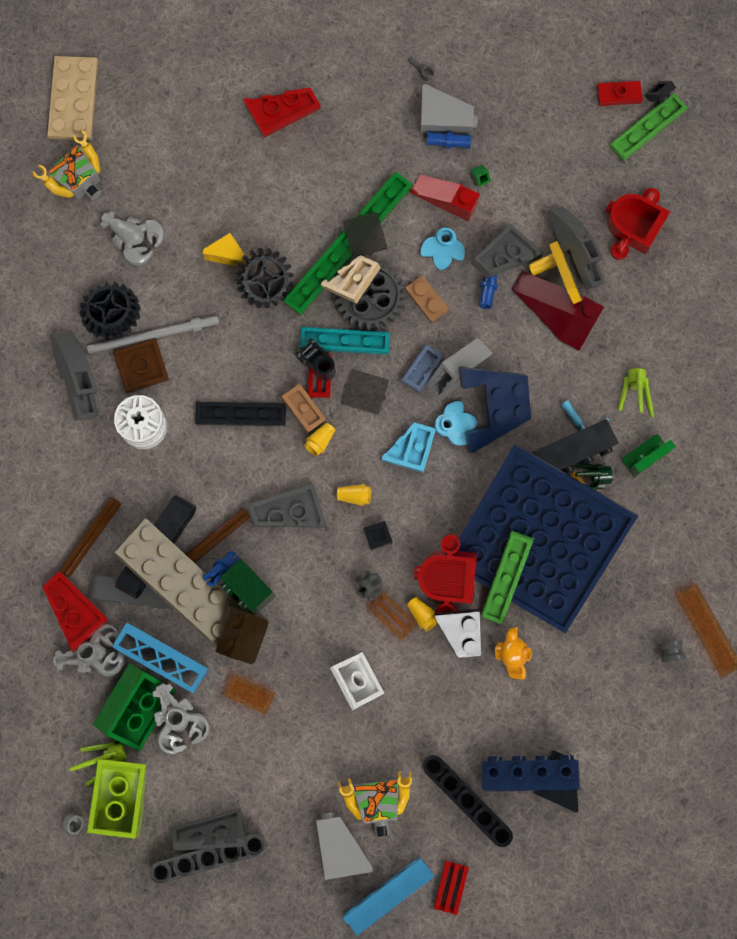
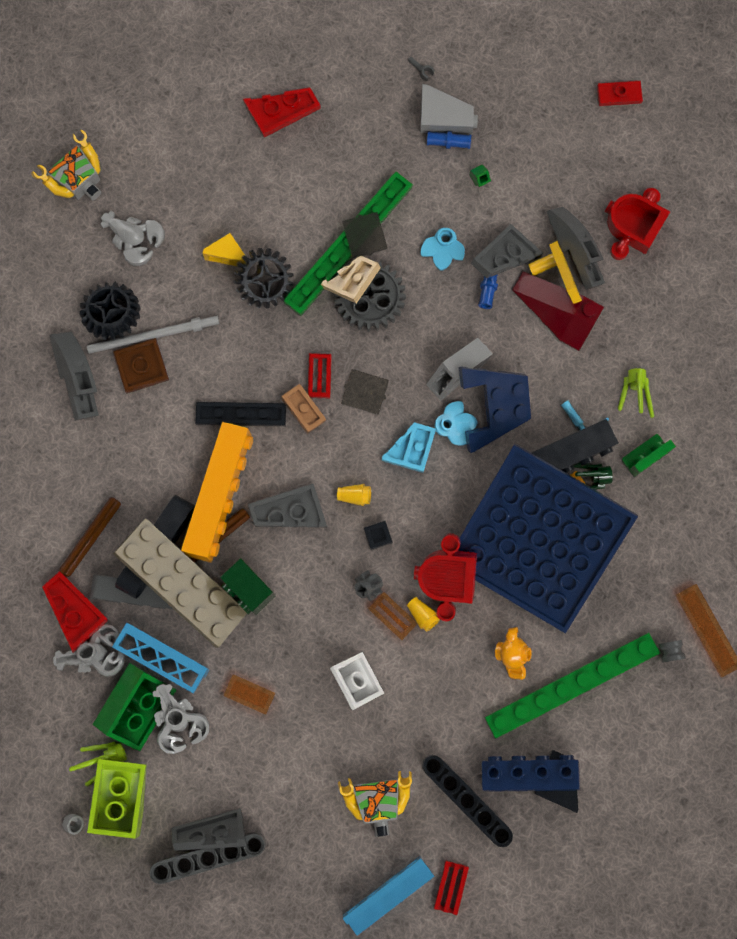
(72, 97): tan plate -> none
(145, 433): white wheel -> none
(217, 492): none -> light orange brick
(220, 568): blue pin -> none
(242, 636): dark brown bracket -> none
(314, 357): black piece -> none
(319, 440): yellow cone -> none
(340, 849): light grey slope -> none
(347, 340): teal tile -> none
(422, 368): sand blue plate -> none
(427, 299): medium nougat plate -> none
(447, 195): red slope -> none
(462, 631): wing -> none
(507, 577): bright green tile -> none
(571, 685): none -> green plate
(648, 127): bright green tile -> none
(660, 91): black plate -> none

